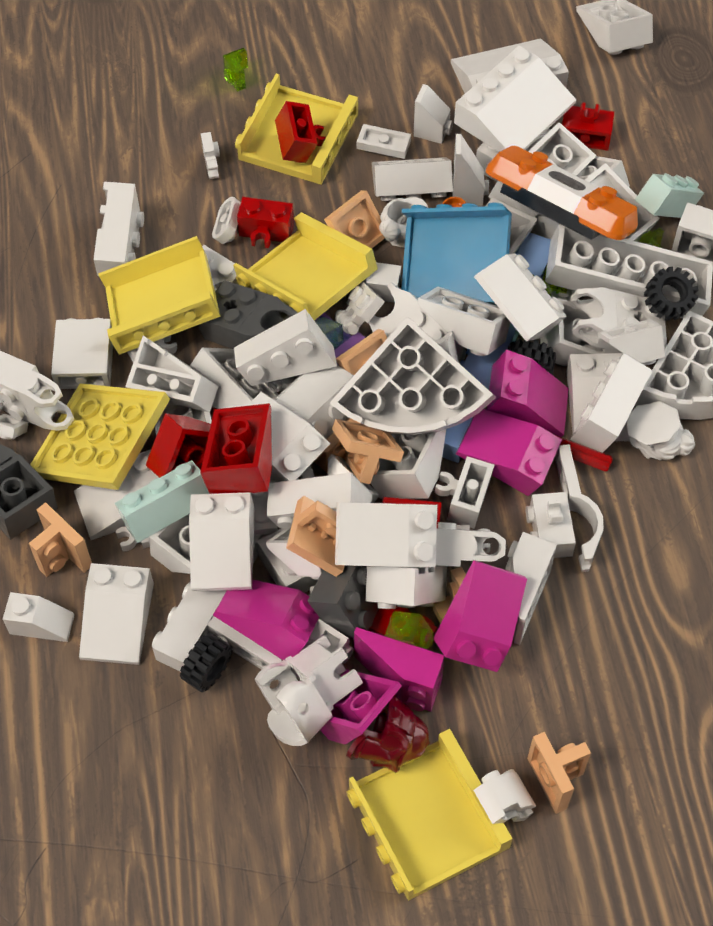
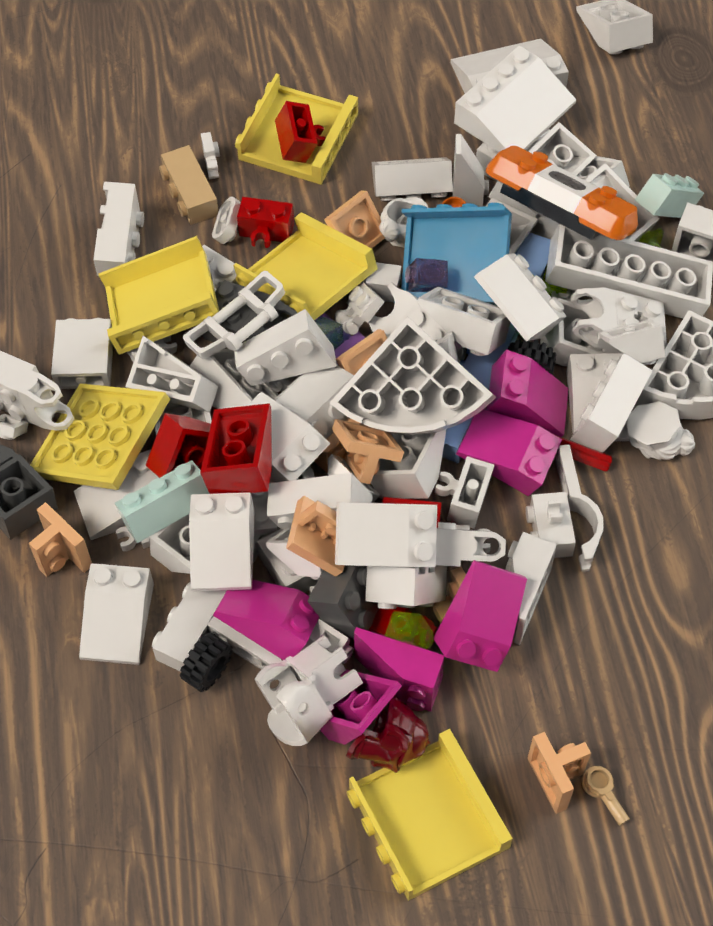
(37, 618): white slope -> none
(188, 185): none -> tan brick
(233, 68): clear neon green bracket -> none
(265, 311): none -> white bar
(383, 141): white plate -> none
(426, 275): none -> clear purple brick
(431, 116): white slope -> none
(504, 797): white cylinder -> none
(590, 125): red brick -> none
(598, 784): none -> tan plate
(680, 283): black tyre -> none

